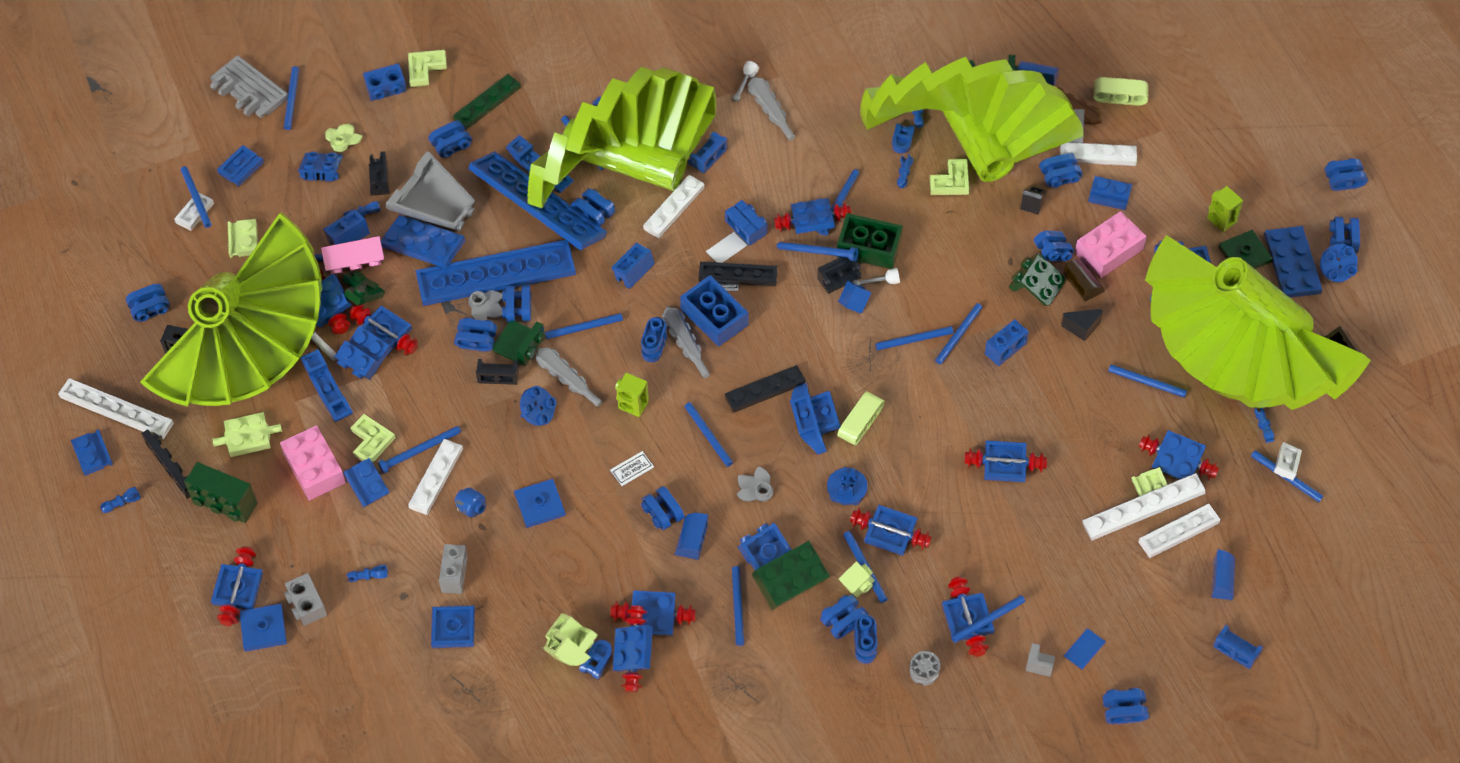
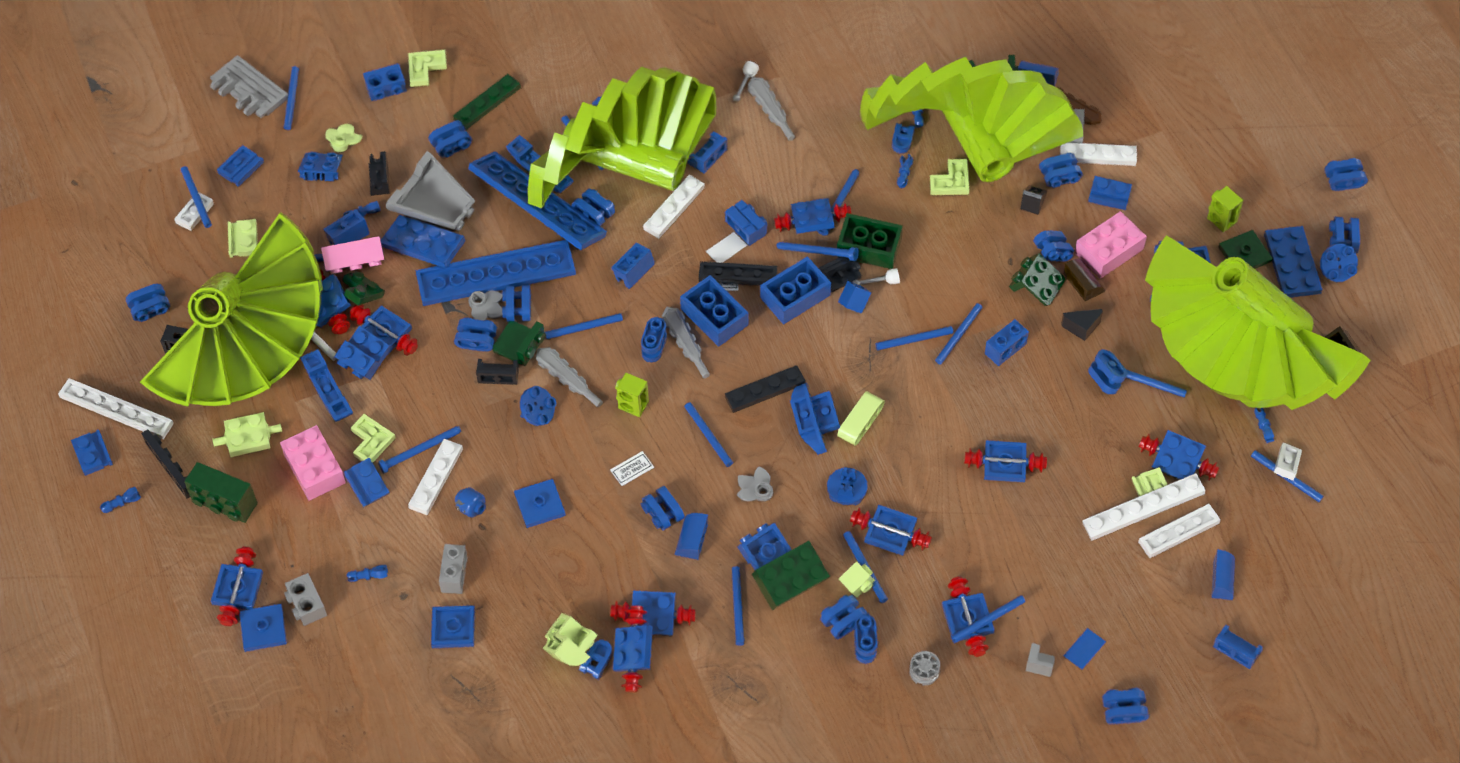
(795, 290): none -> blue brick
(1107, 371): none -> blue brick
(1120, 91): yellowish green beam -> none

